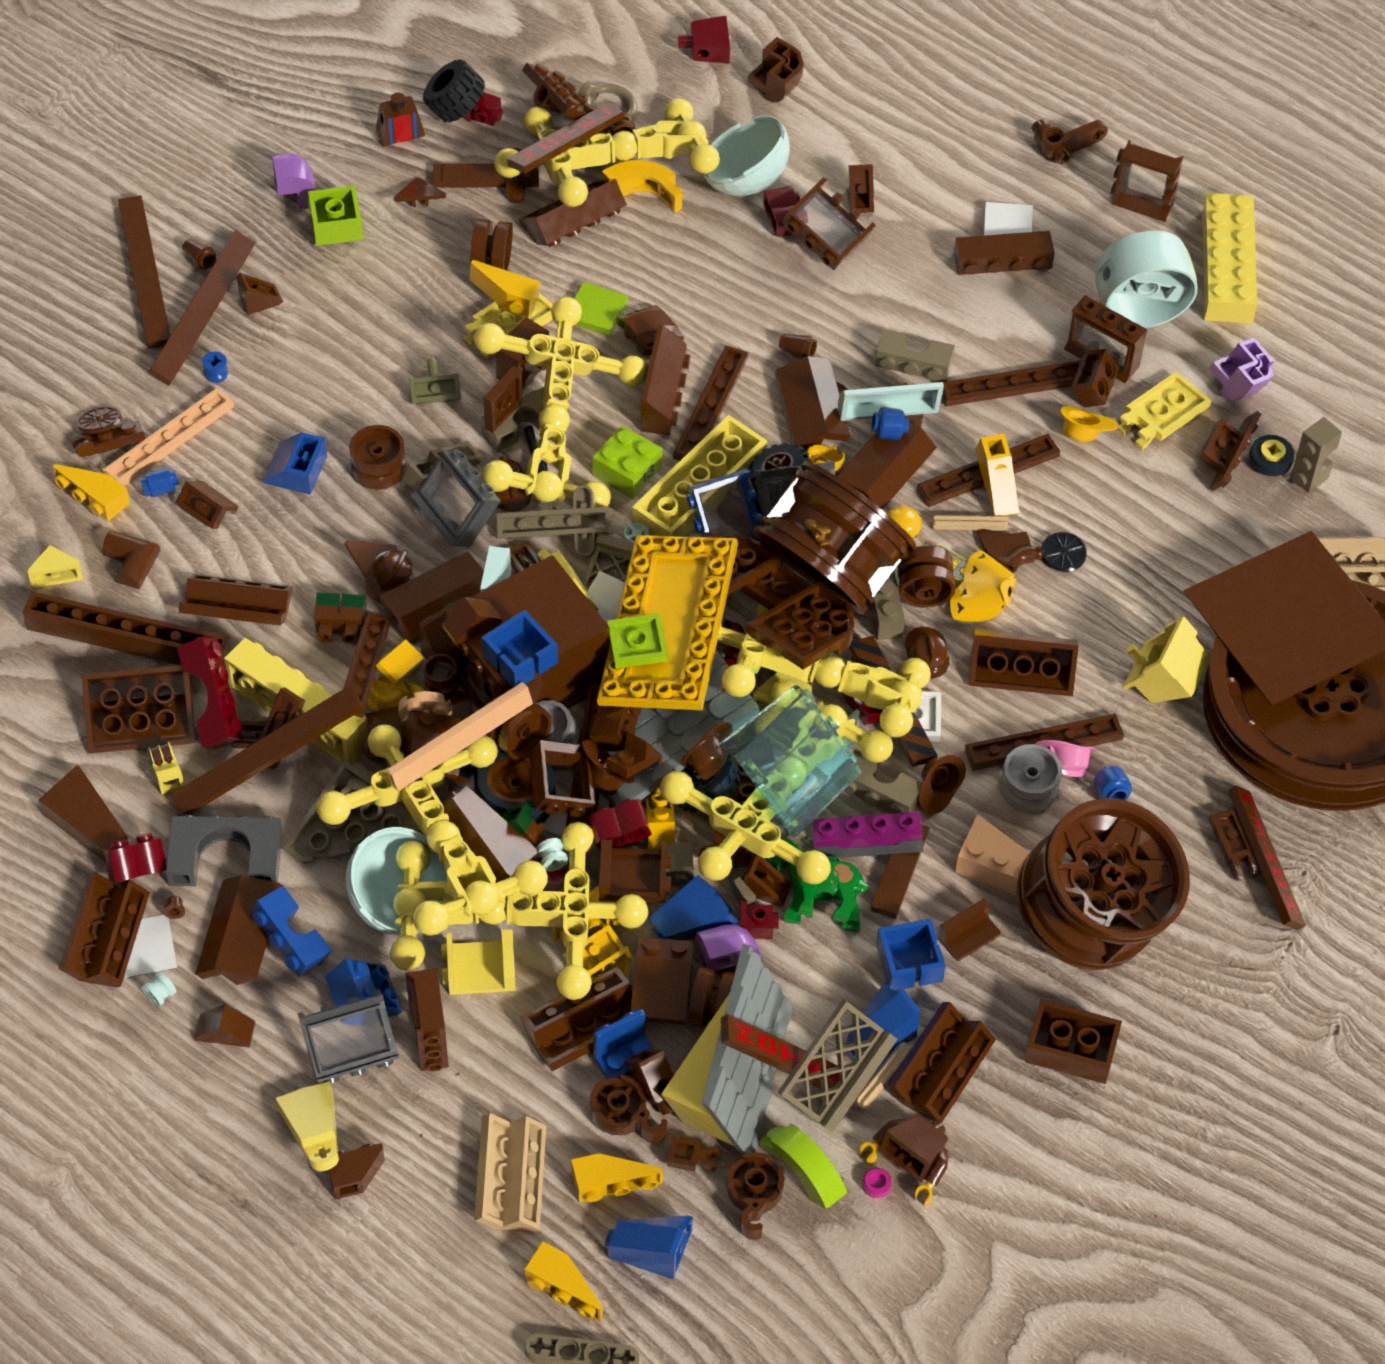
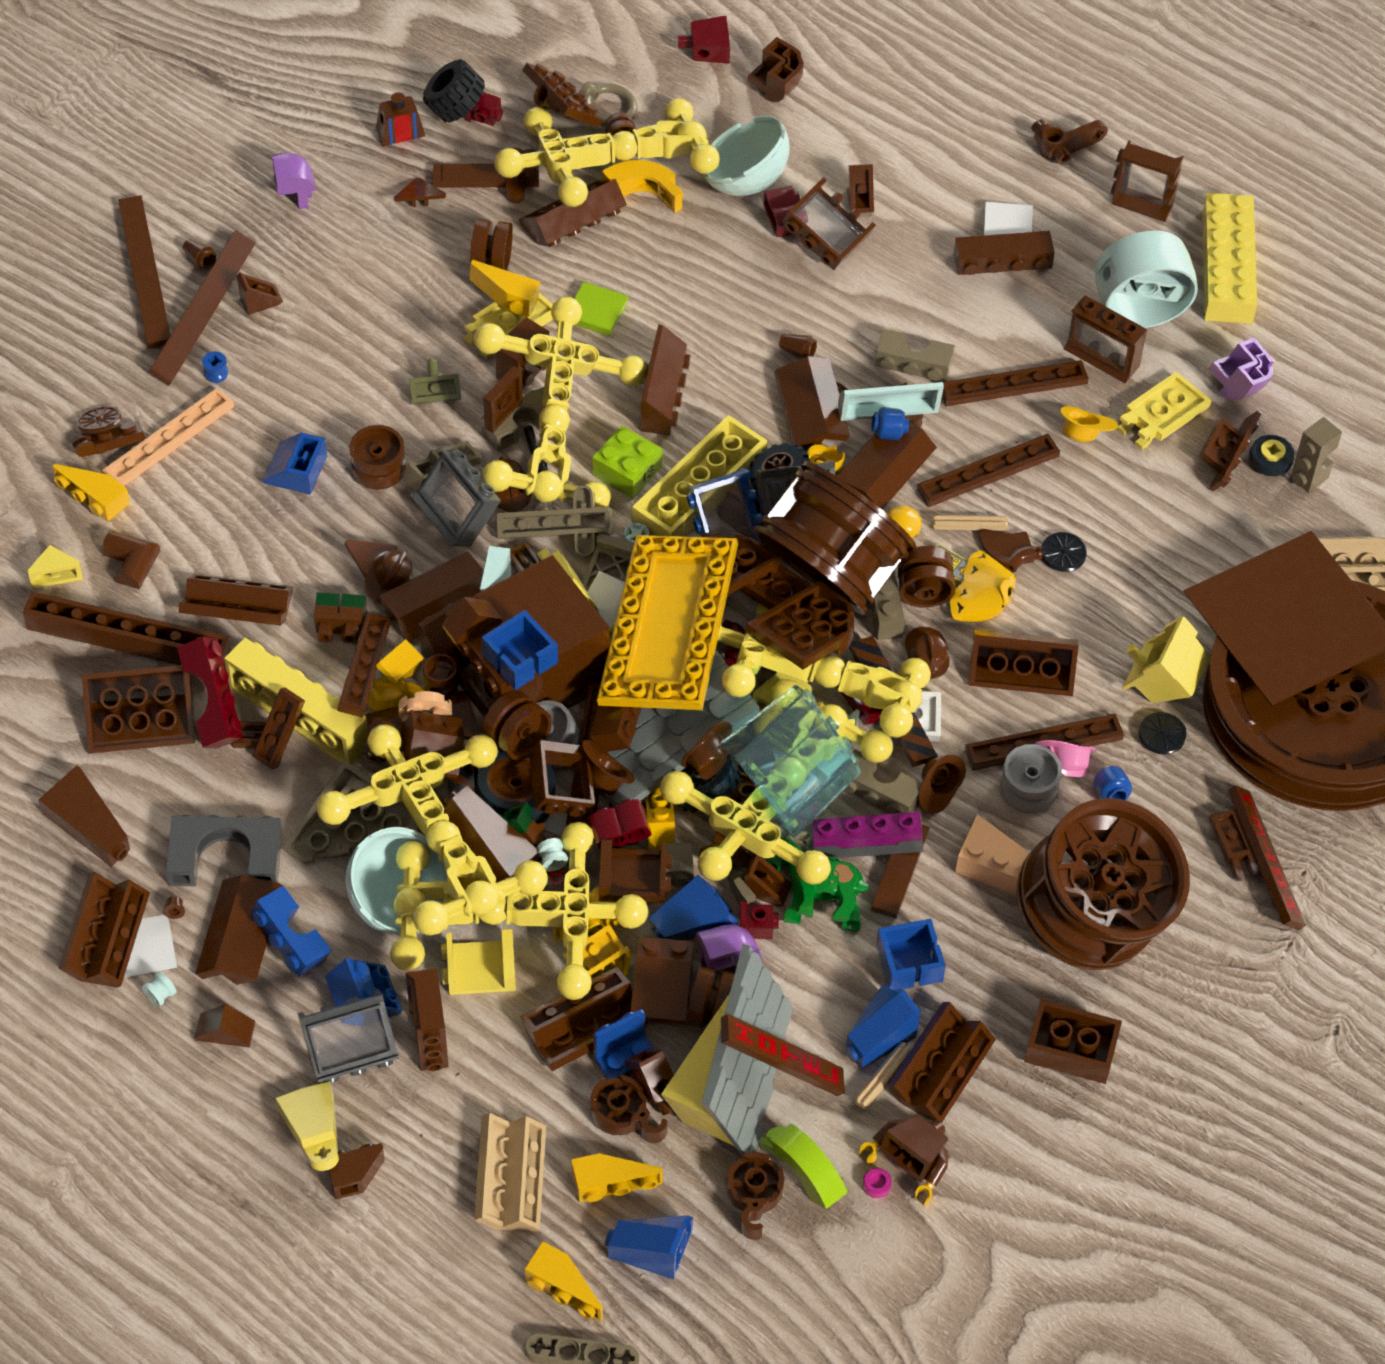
(134, 858): dark red brick -> none
(159, 482): blue brick -> none
(166, 767): light yellow leg -> none
(205, 503): reddish brown panel -> none
(267, 751): reddish brown tile -> none
(335, 215): lime brick -> none
(460, 736): light nougat tile -> none
(565, 138): reddish brown tile -> none
(634, 758): reddish brown slope -> none
(637, 641): lime tile -> none
(643, 325): reddish brown slope -> none
(687, 1154): reddish brown plate -> none
(712, 400): reddish brown tile -> none
(818, 532): pearl gold piece -> none
(851, 1076): dark tan fence -> none
(968, 930): reddish brown panel -> none
(998, 474): slope -> none
(1095, 378): reddish brown brick -> none
(1162, 733): none -> black wheel

